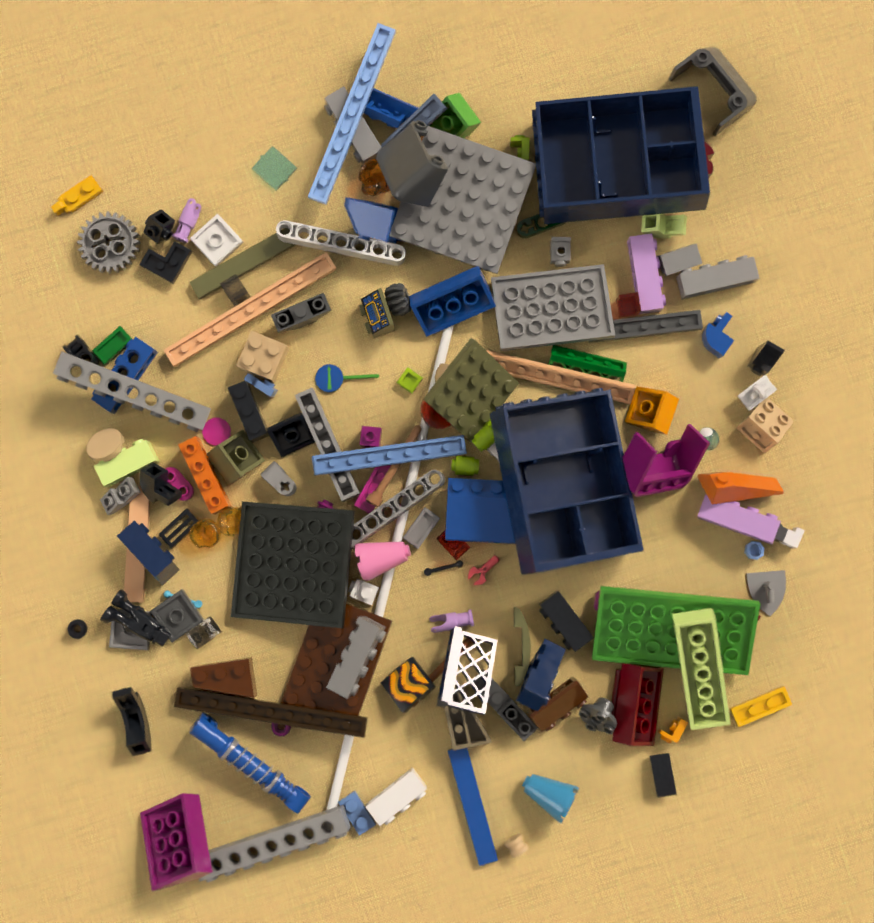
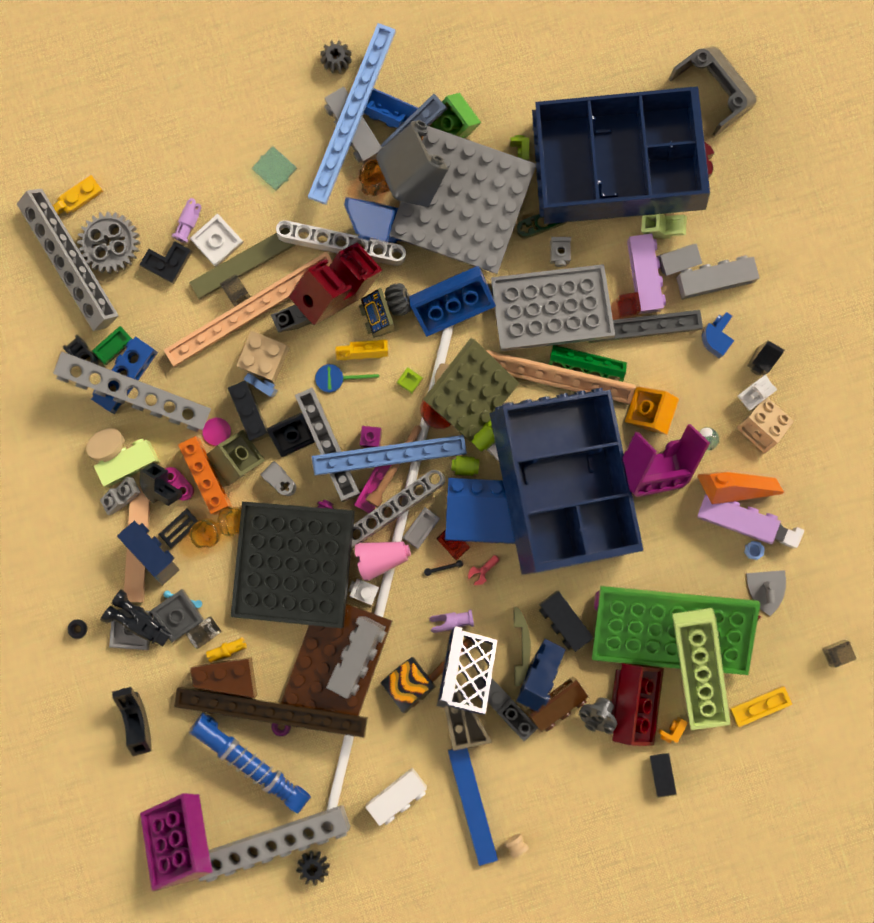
(67, 259): none -> light grey brick
(159, 226): black brick -> none
(226, 649): none -> yellow pin
(308, 873): none -> black gear
(330, 289): none -> dark red piece
(341, 61): none -> dark grey gear
(357, 813): medium blue plate -> none
(362, 350): none -> yellow hinge
(551, 795): dark azure cone -> none
(839, 653): none -> clear smoke panel

